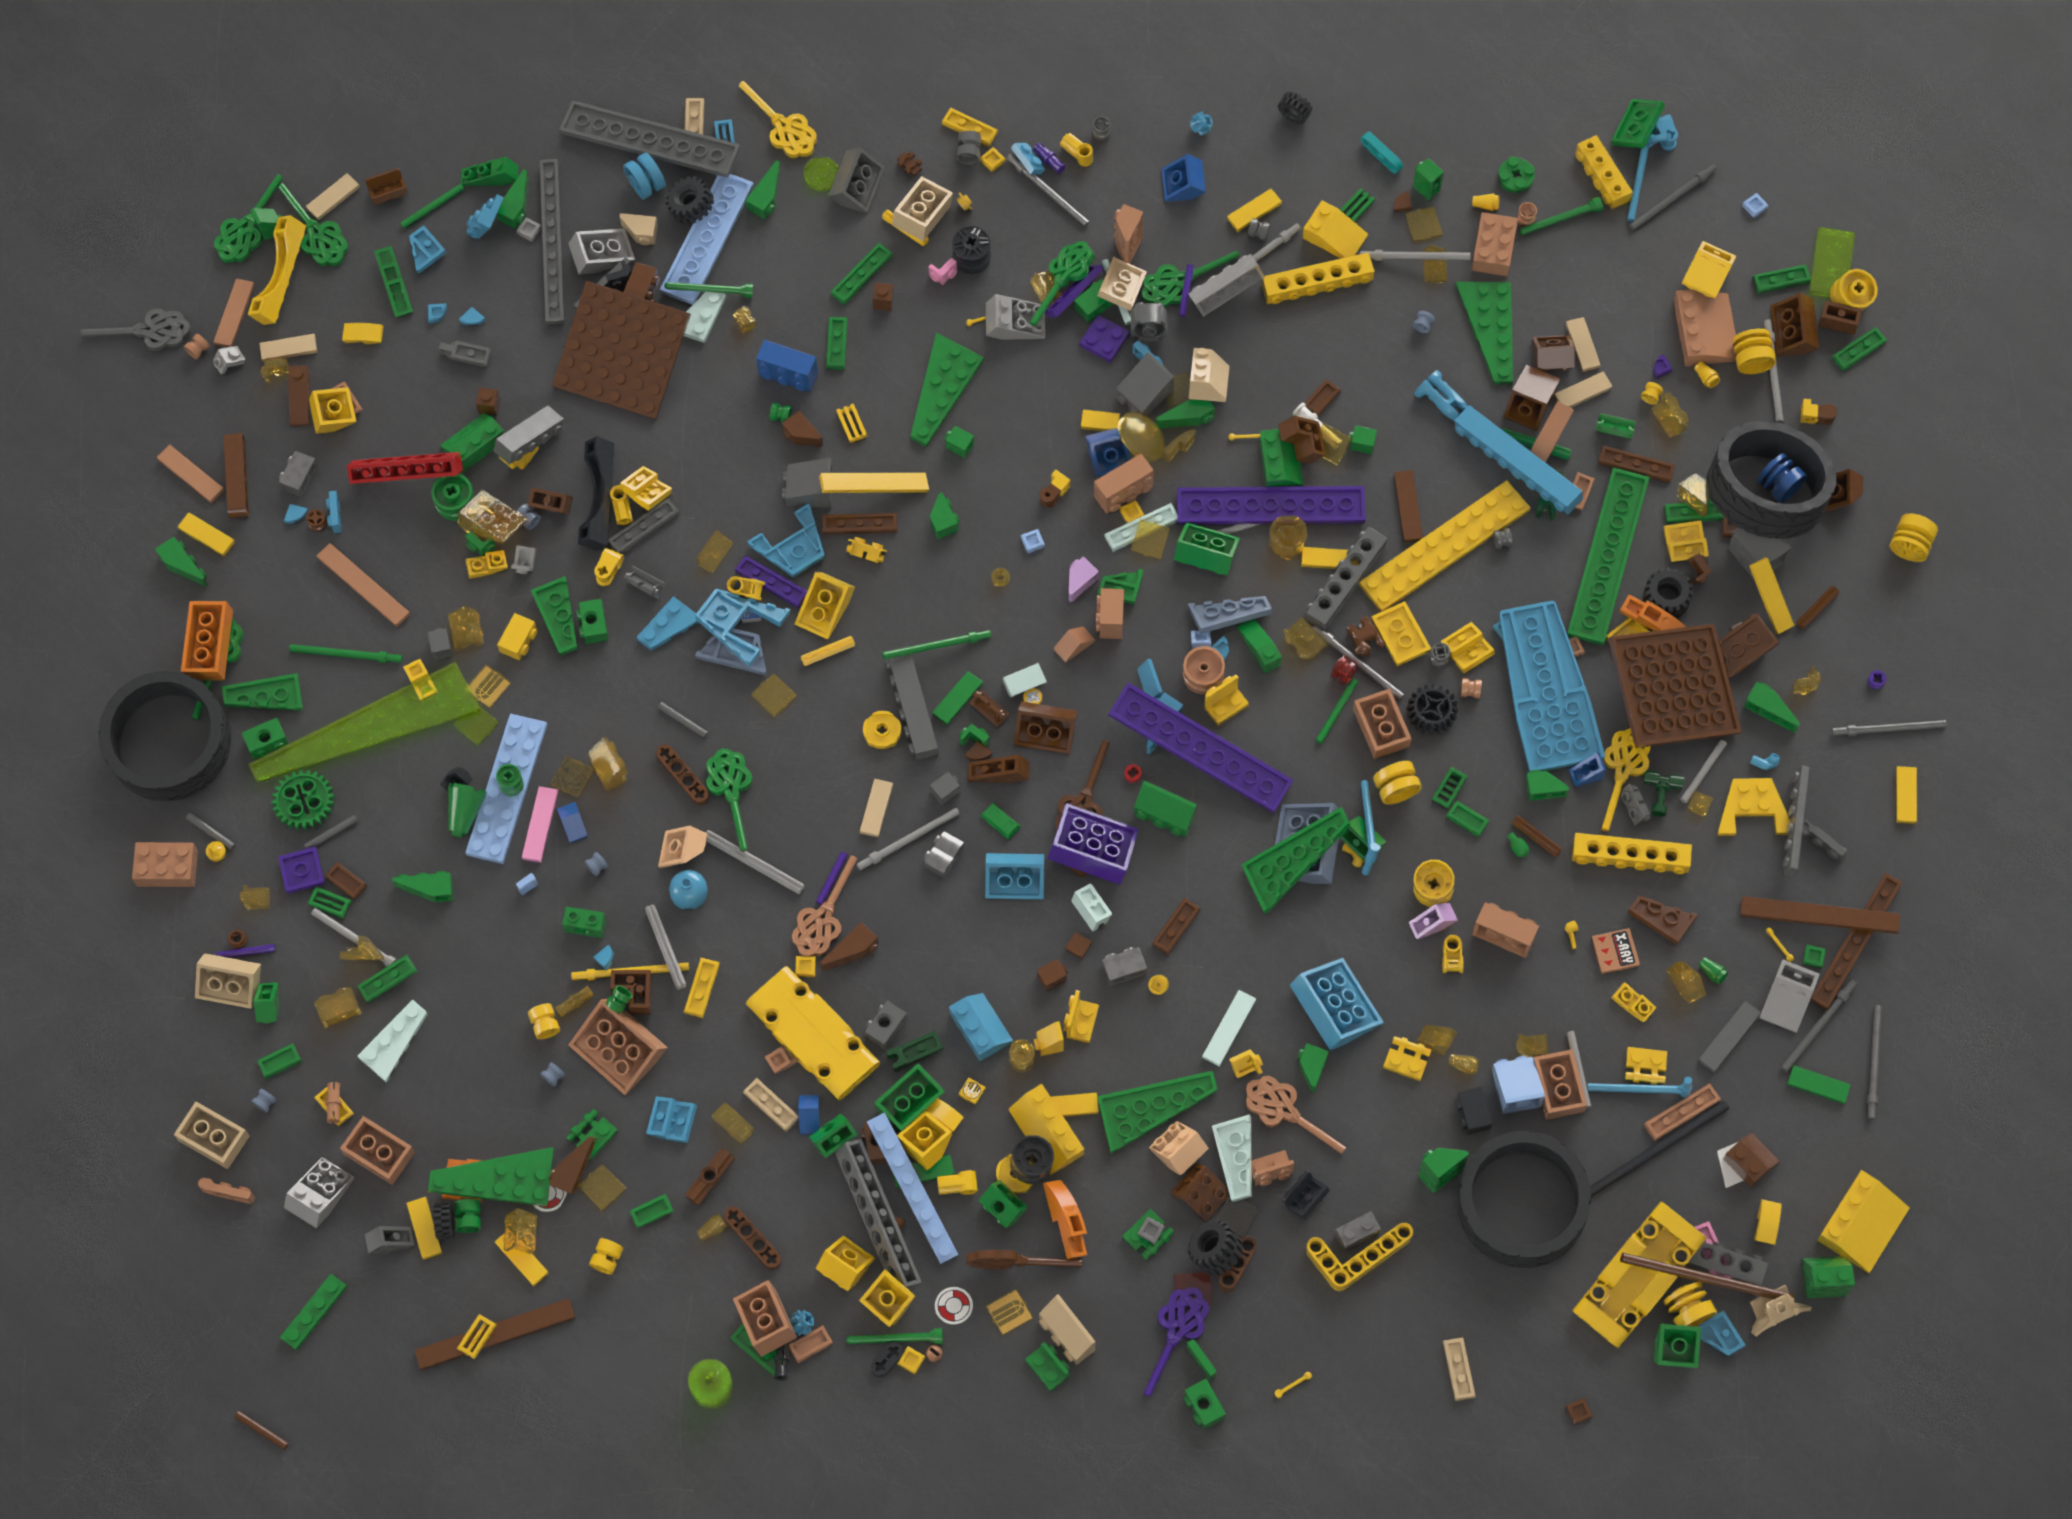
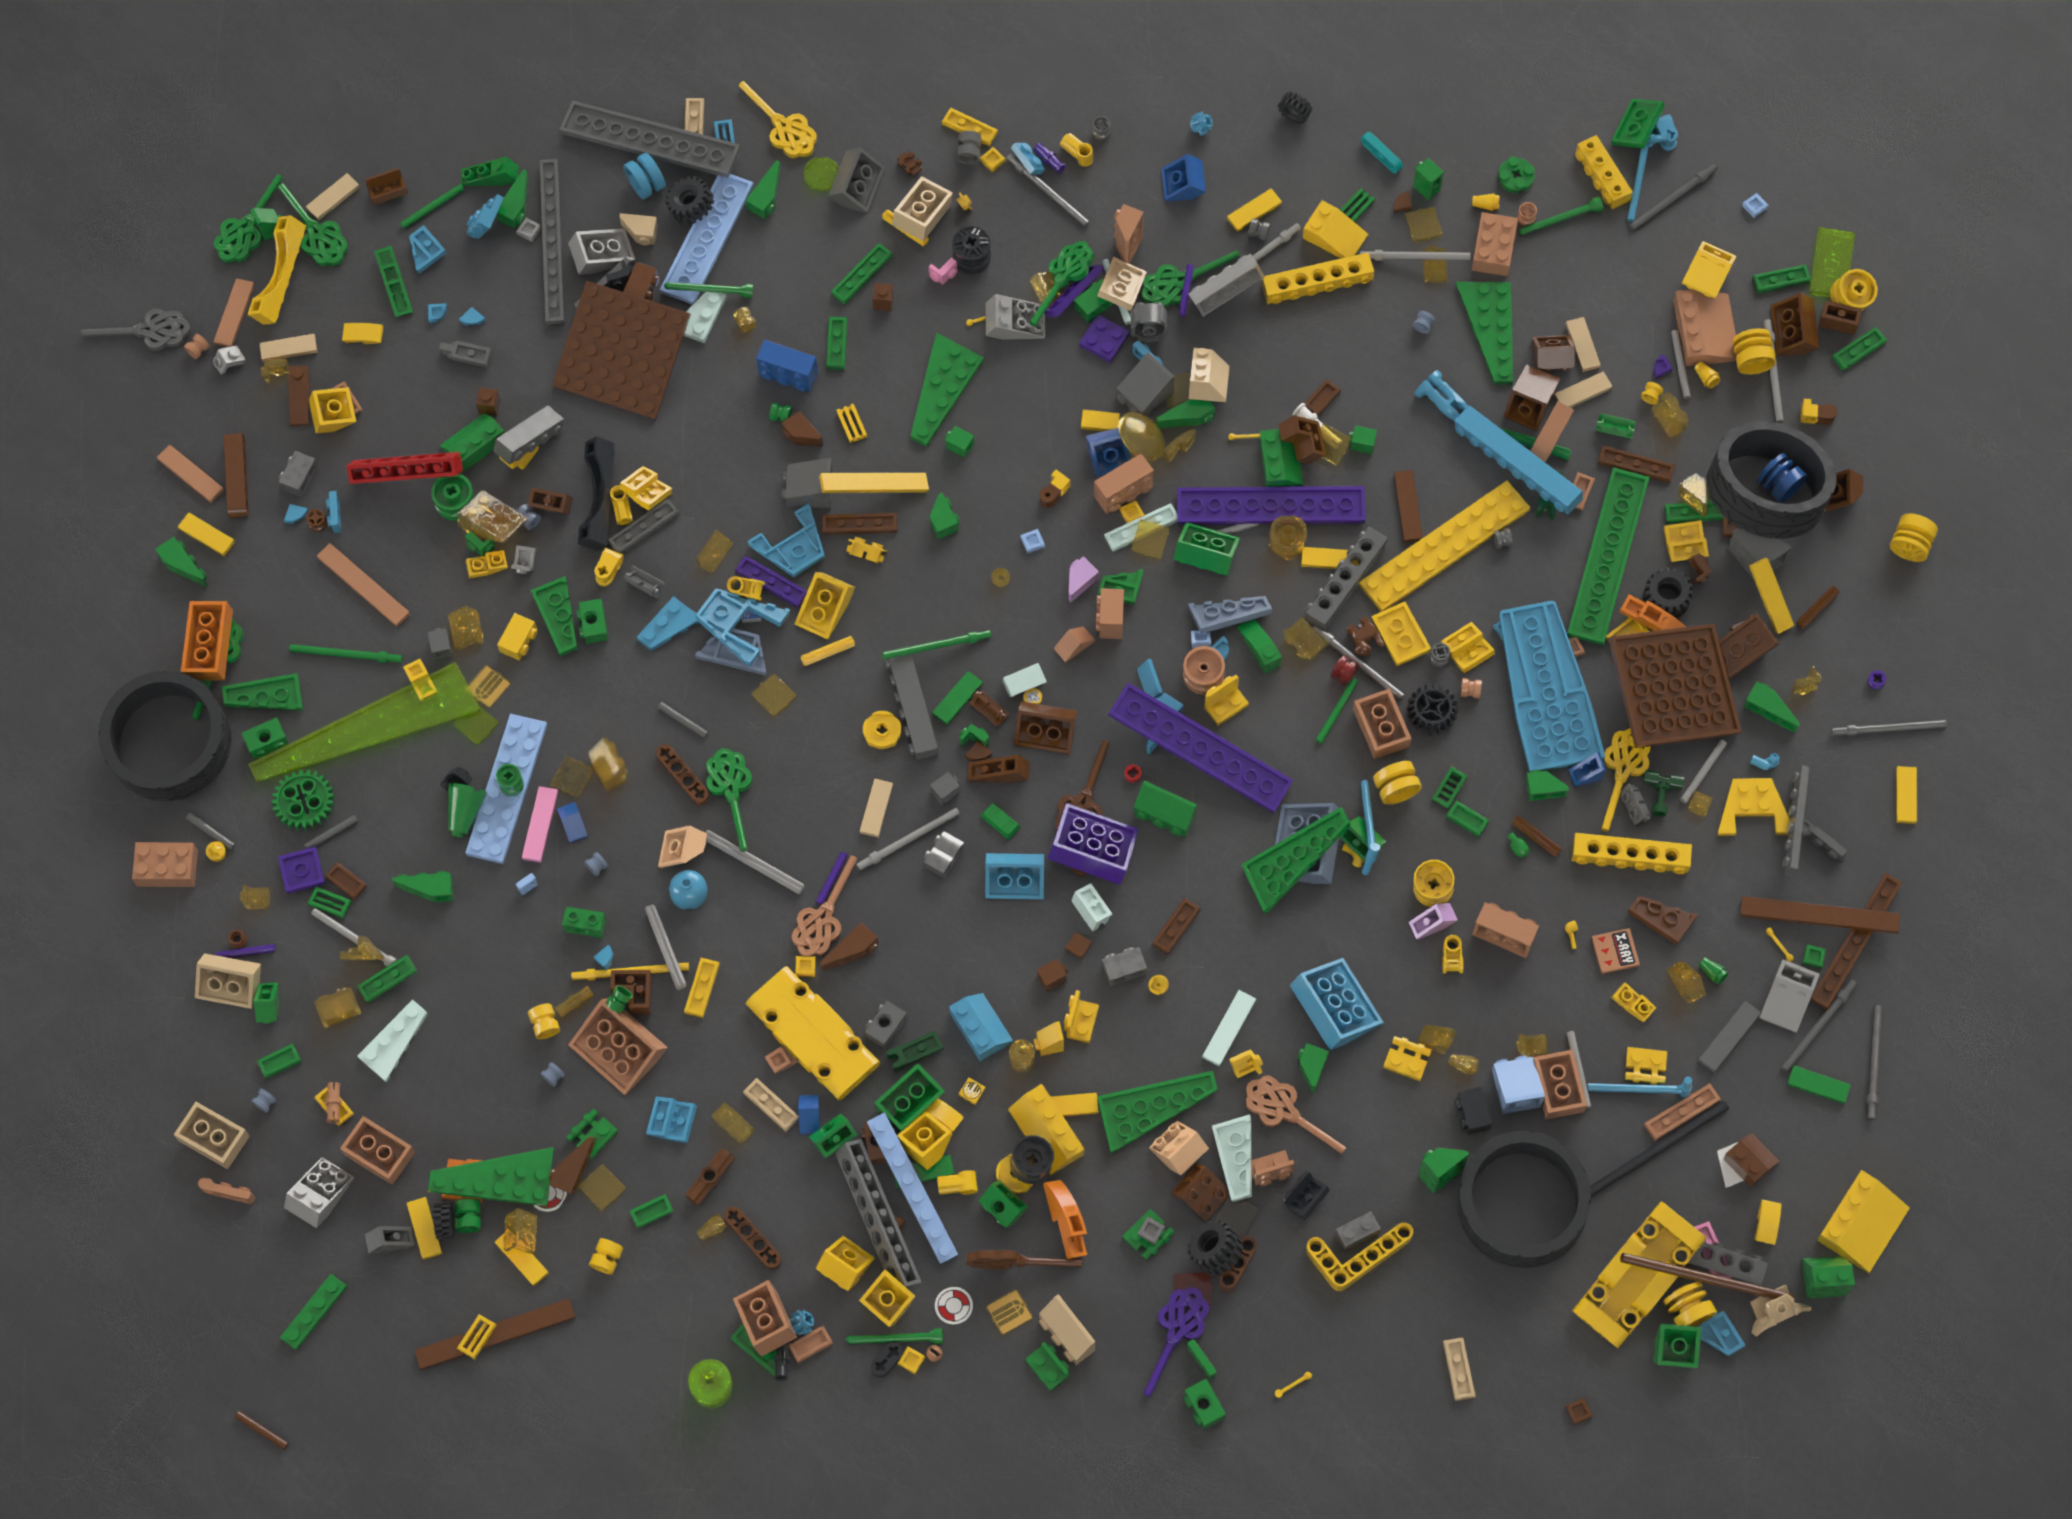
(1680, 364): none -> light grey bar

